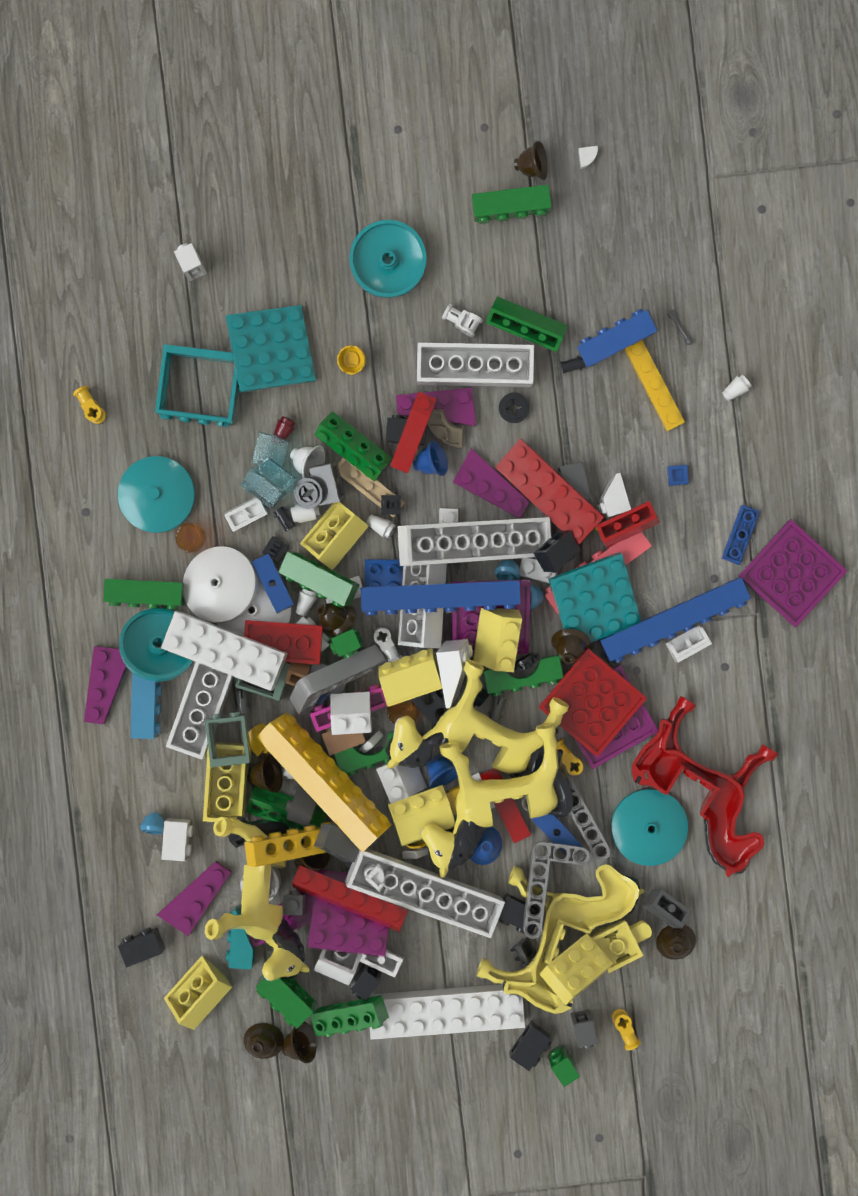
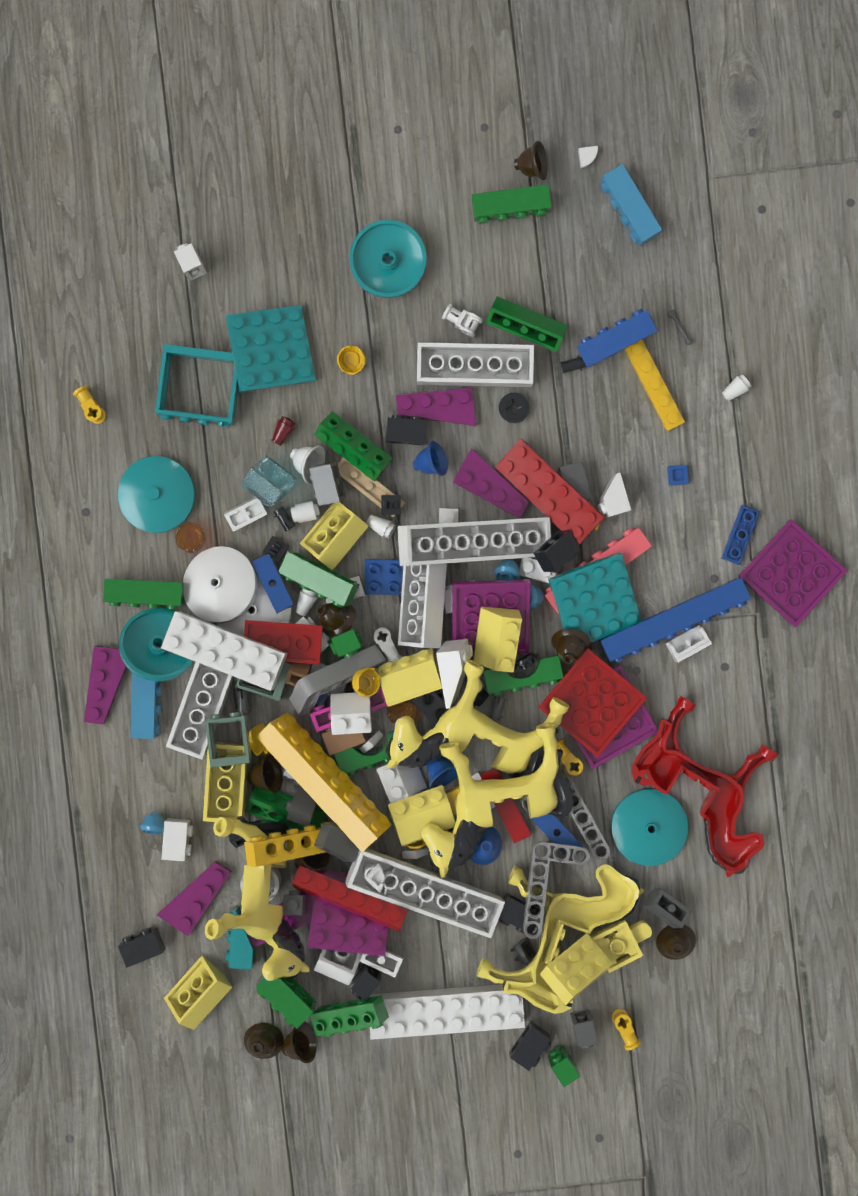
(271, 446): clear light blue piece -> none
(300, 490): gear -> none
(366, 682): none -> yellow hair
(413, 432): red slope -> none
(440, 596): blue brick -> none
(445, 430): dark tan tile -> none
(628, 524): red brick -> none
(630, 205): none -> dark azure brick

